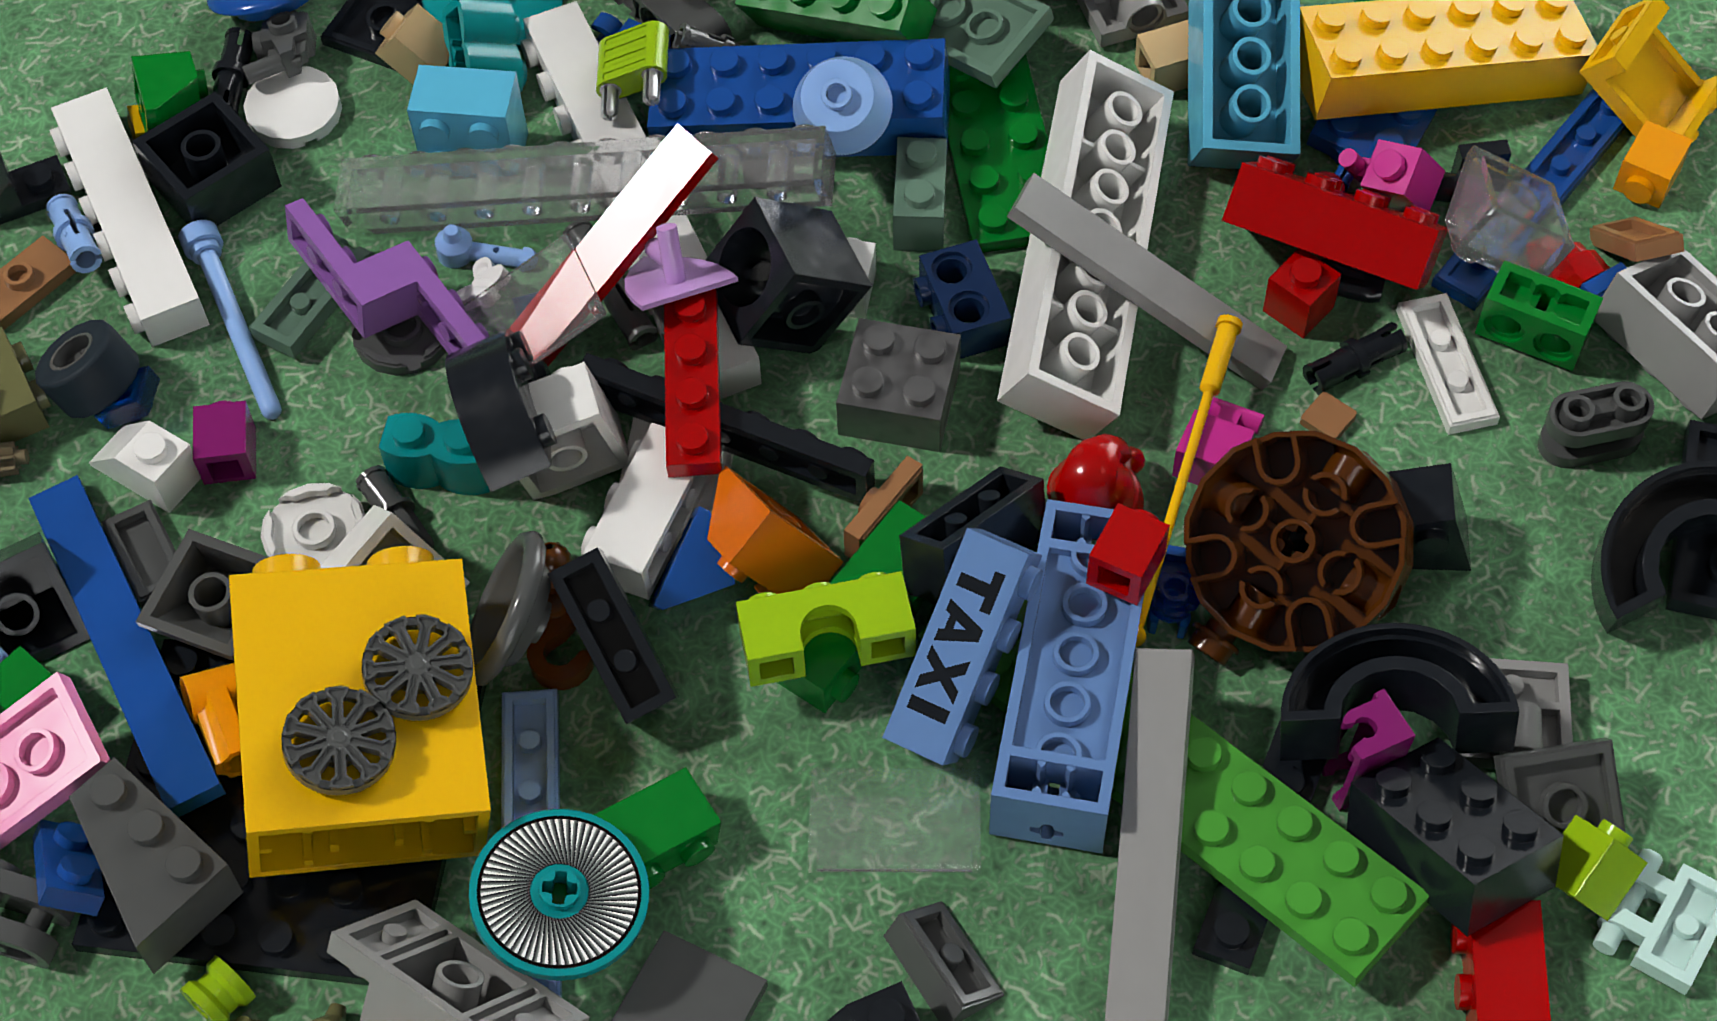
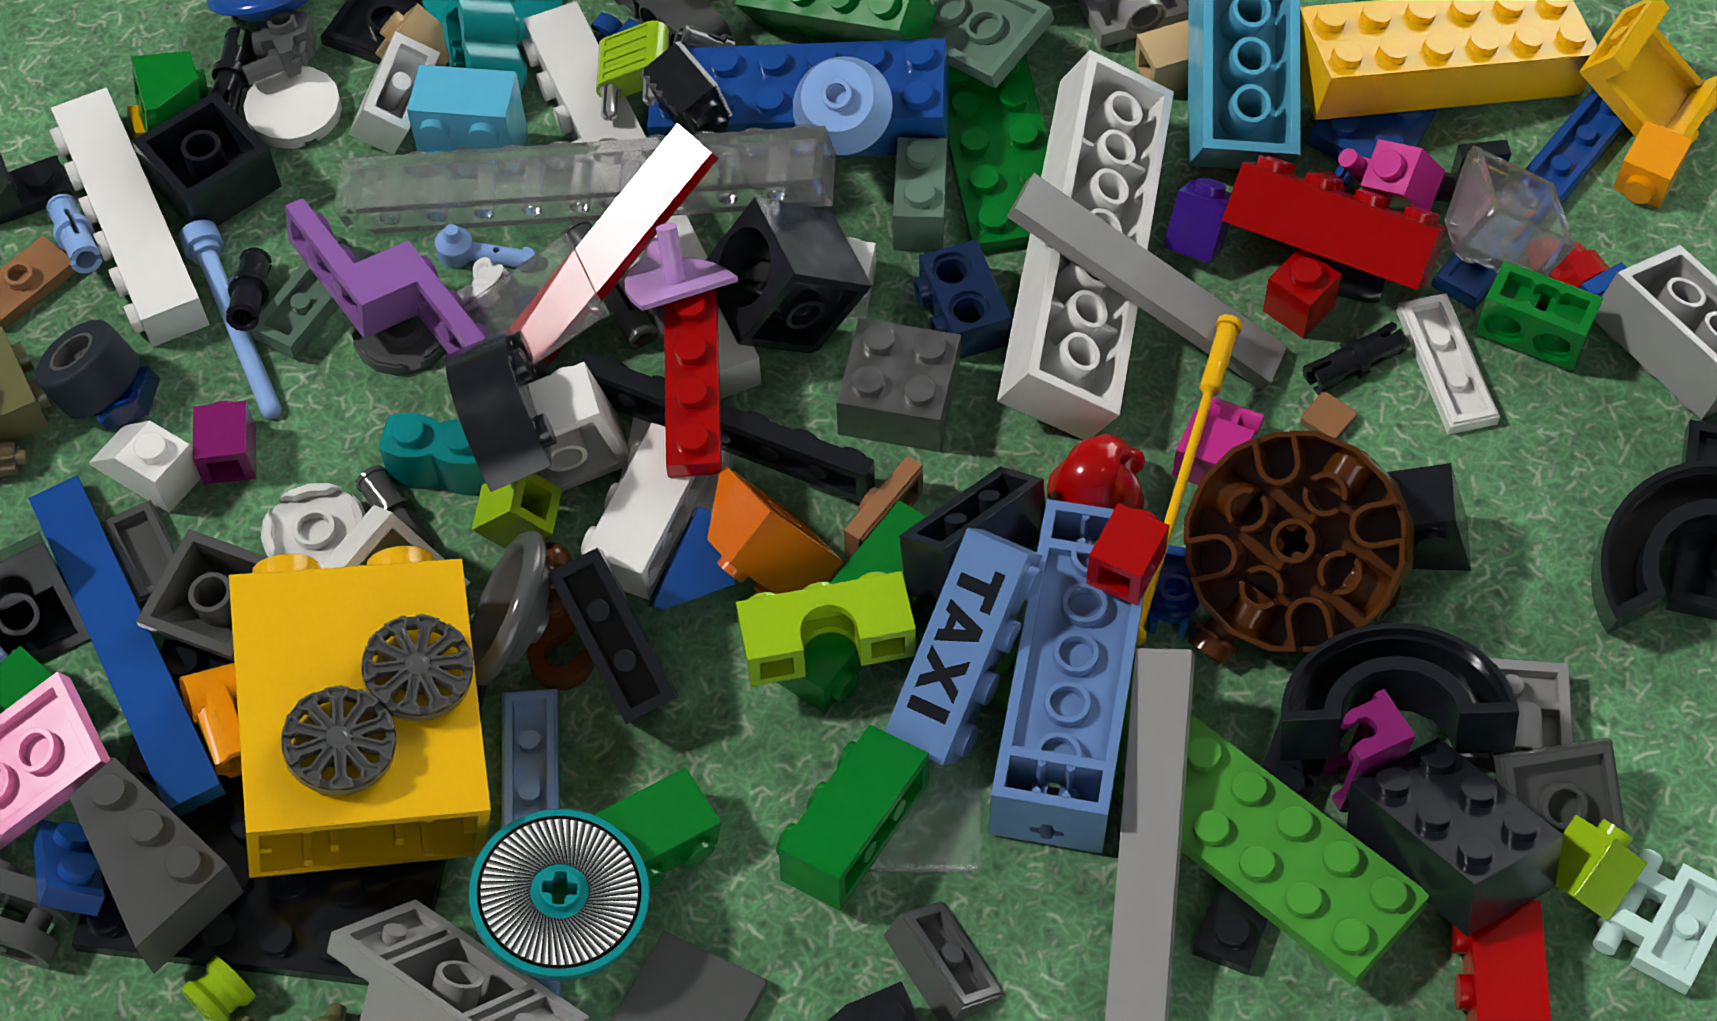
(248, 289): none -> black pin
(383, 112): none -> white slope
(516, 509): none -> lime brick
(687, 91): none -> black brick
(852, 816): none -> green brick
(1196, 220): none -> dark purple brick
(1595, 424): dark grey brick -> none
(1636, 239): medium nougat tile -> none

